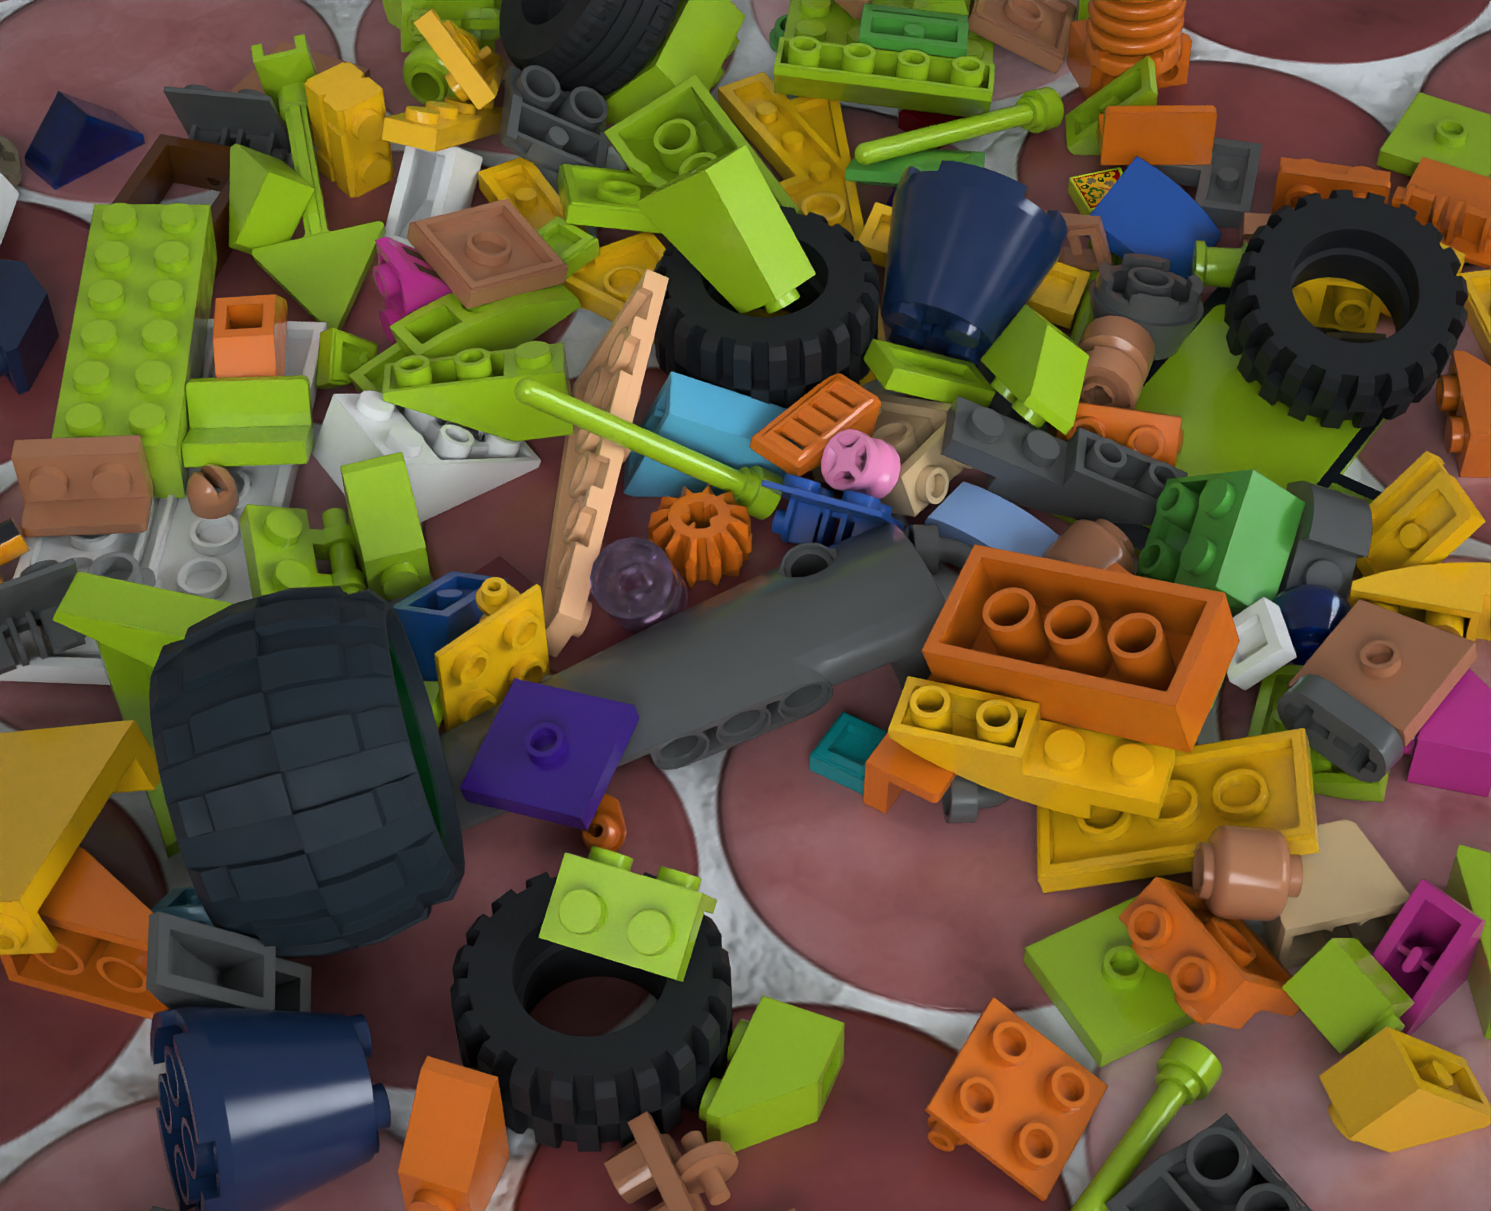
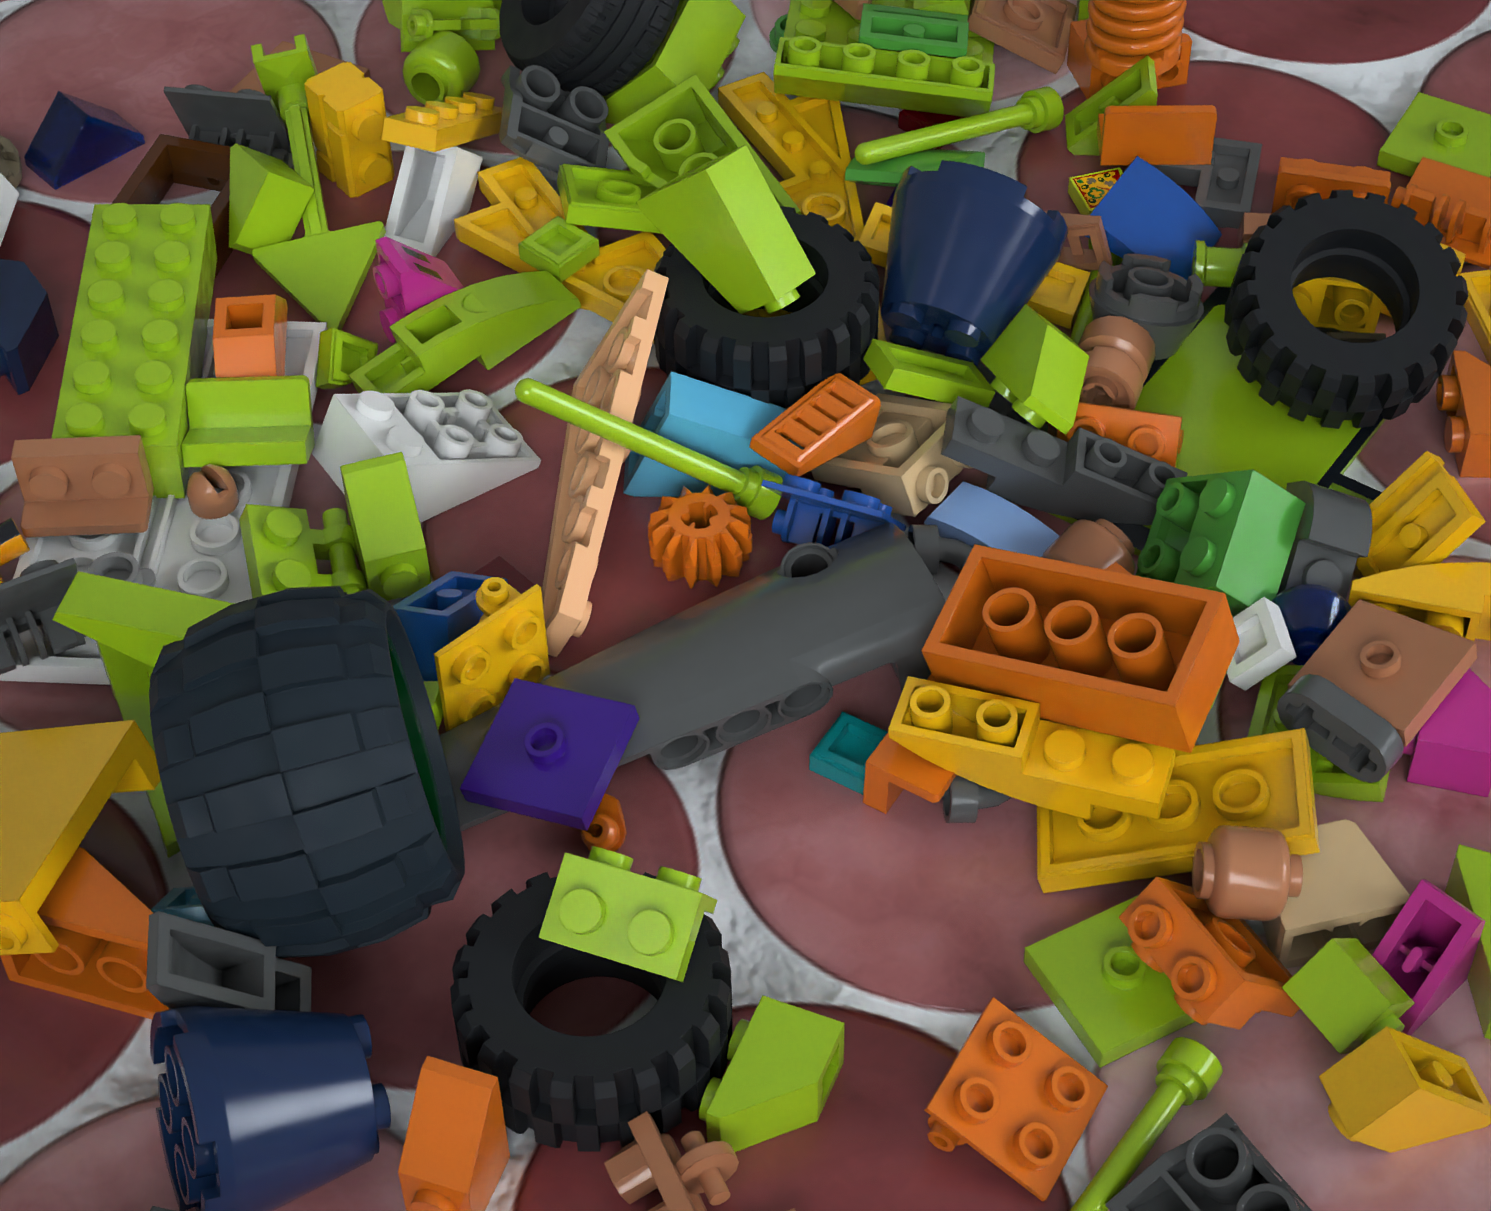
(472, 71): yellow wing -> none
(480, 386): lime slope -> none
(487, 253): nougat plate -> none
(637, 584): clear purple wheel -> none
(845, 466): bright pink wheel -> none

